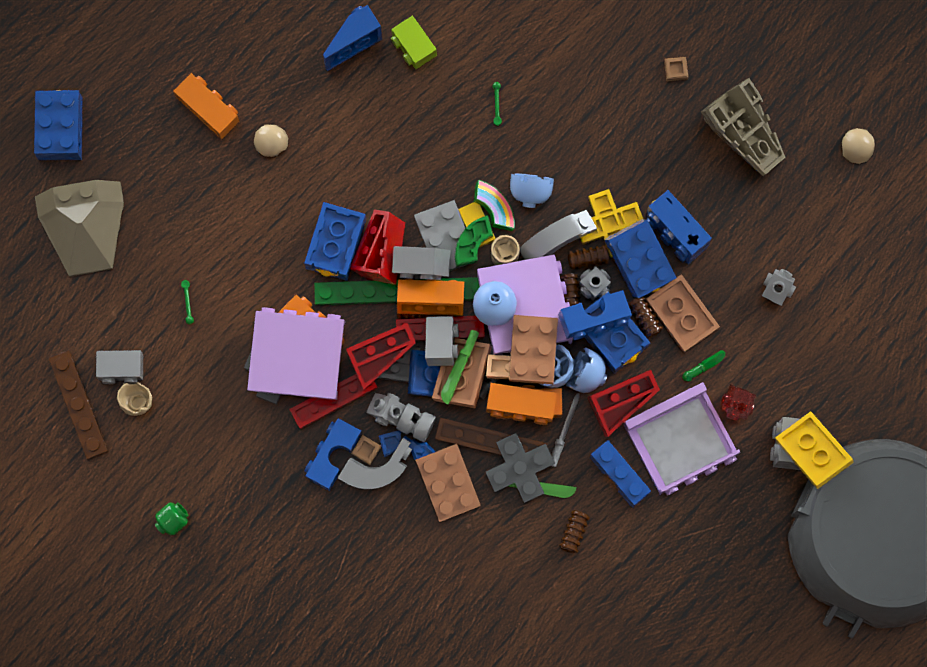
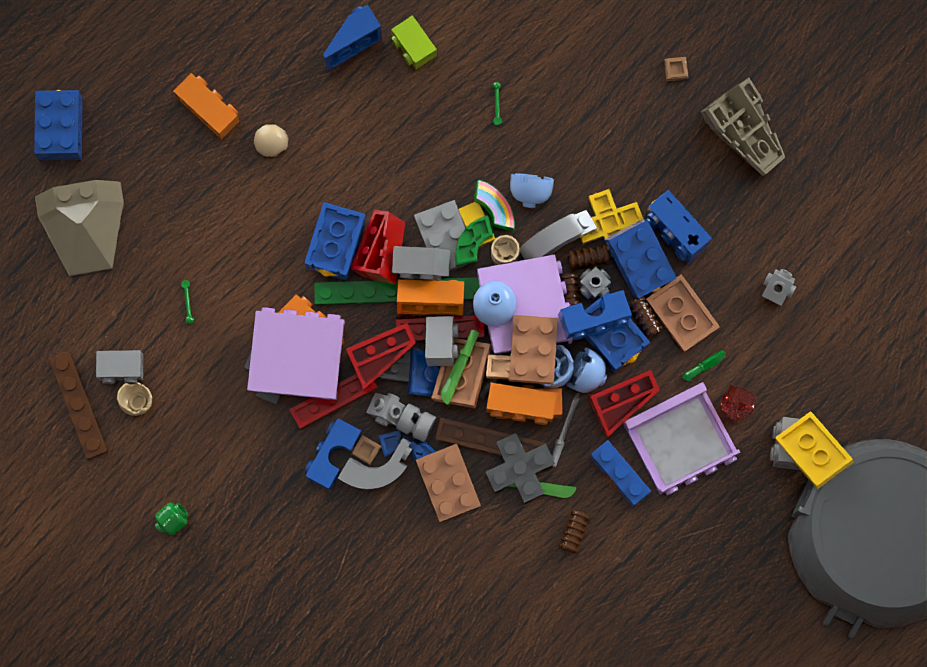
(858, 145): tan hair -> none

